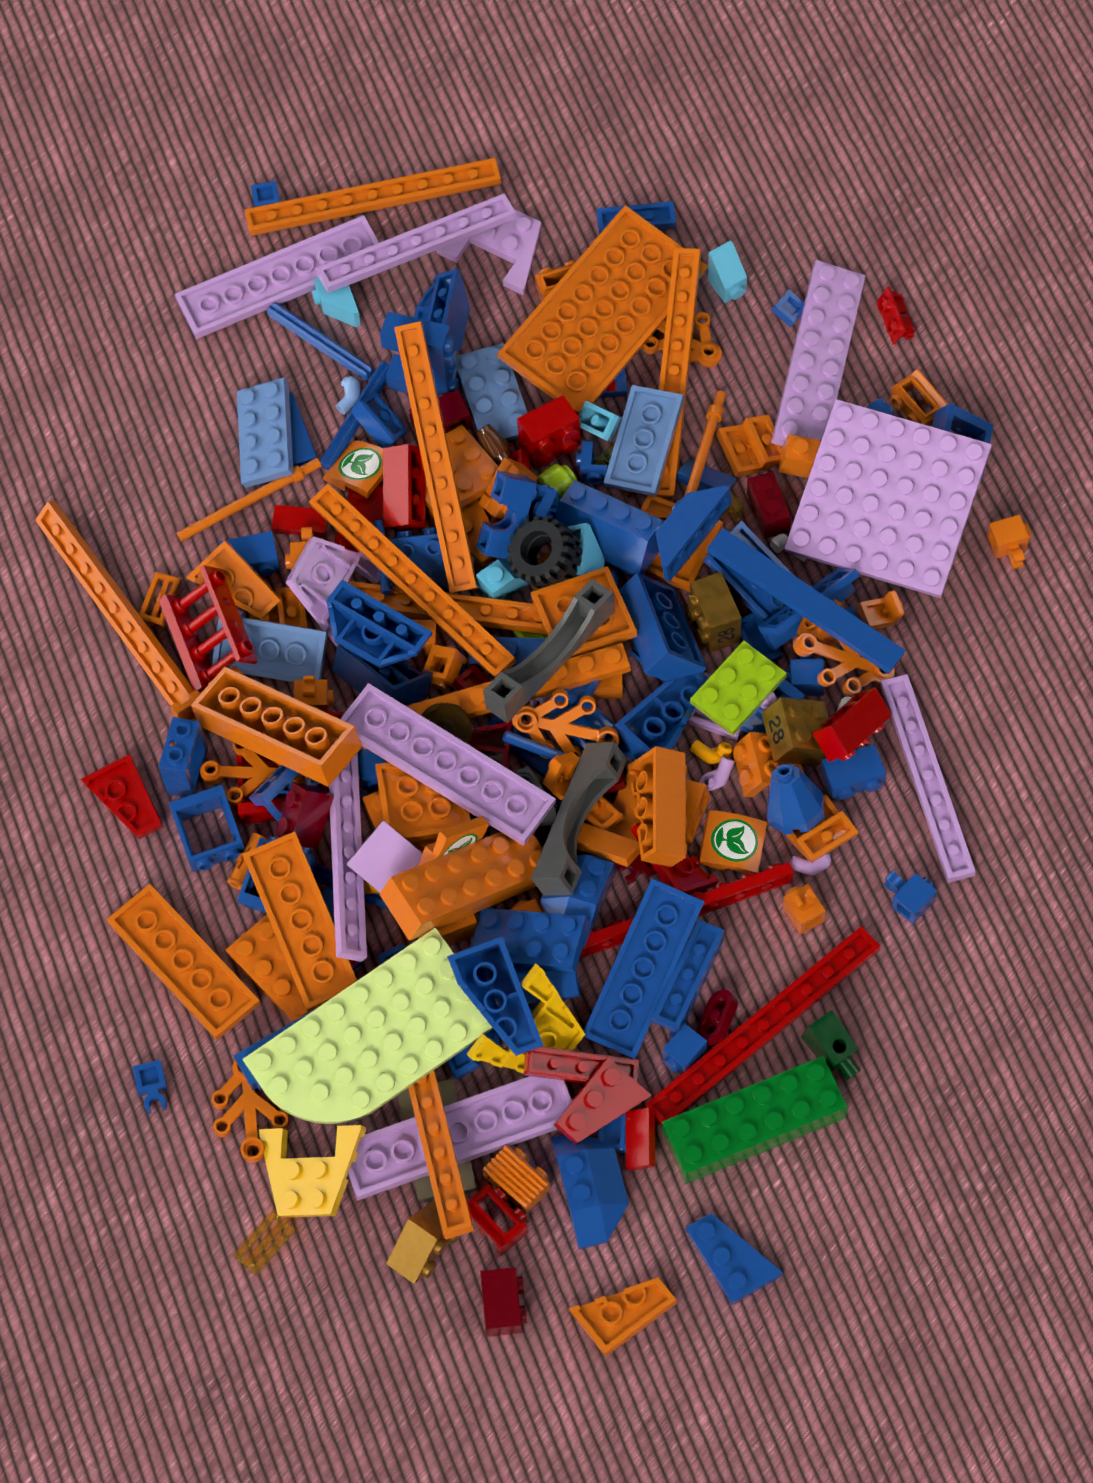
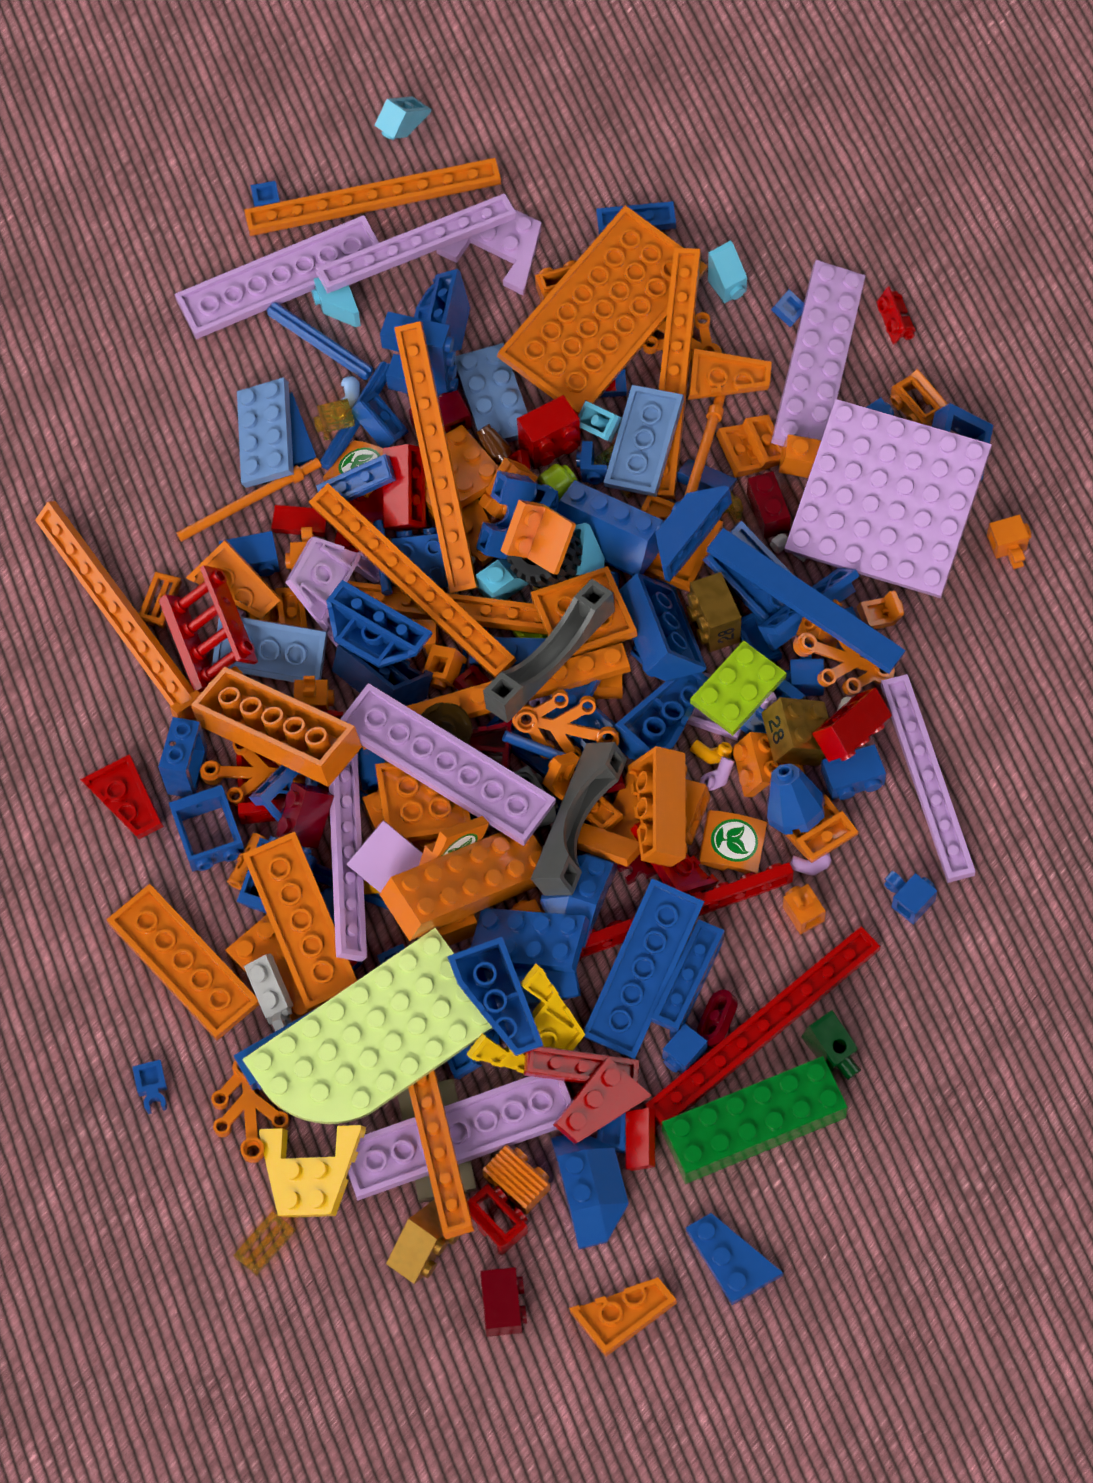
(270, 991): none -> light grey hinge
(333, 417): none -> clear yellow bracket
(362, 478): none -> blue tile
(401, 116): none -> medium azure slope
(538, 535): none -> orange bracket
(726, 374): none -> orange wing

